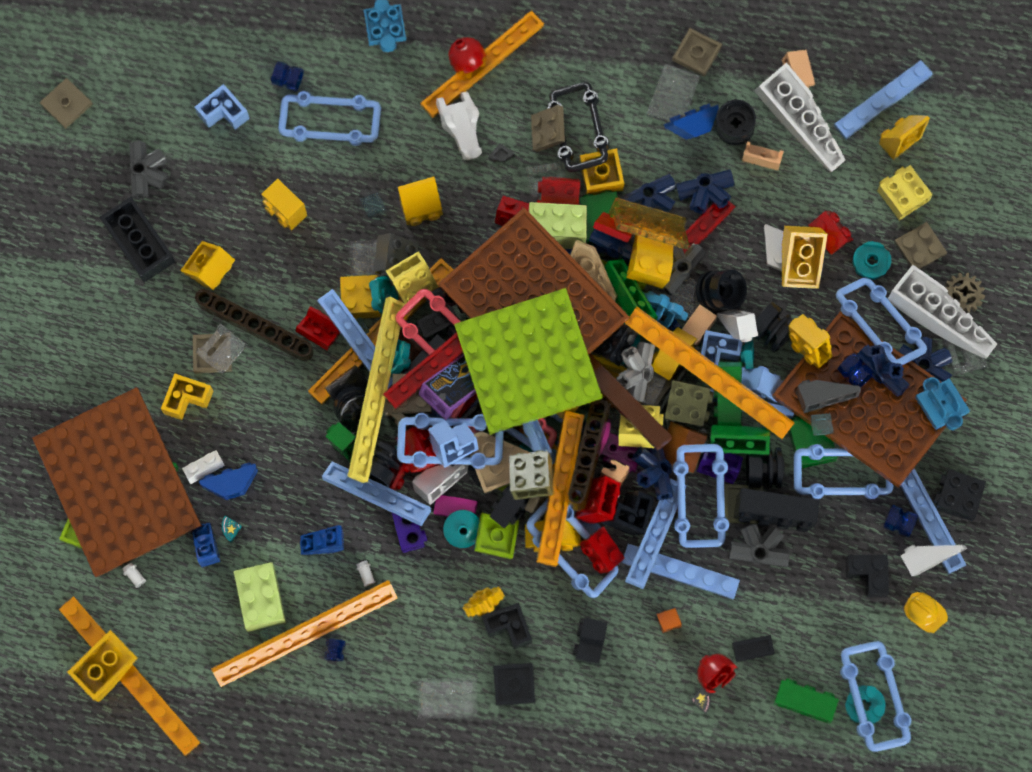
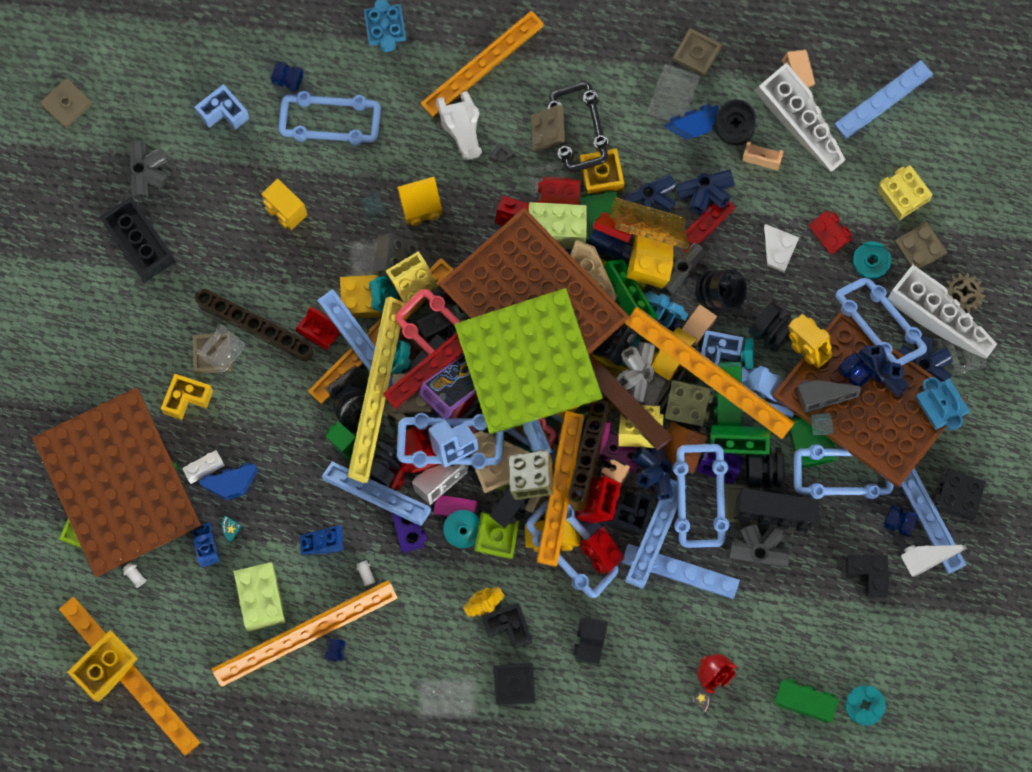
(208, 265): yellow slope -> none
(466, 55): red cylinder -> none
(669, 620): orange slope -> none
(739, 324): white slope -> none
(753, 648): black tile -> none
(802, 256): yellow slope -> none
(866, 728): light blue bar -> none
(903, 135): yellow slope -> none
(925, 612): yellow piece -> none

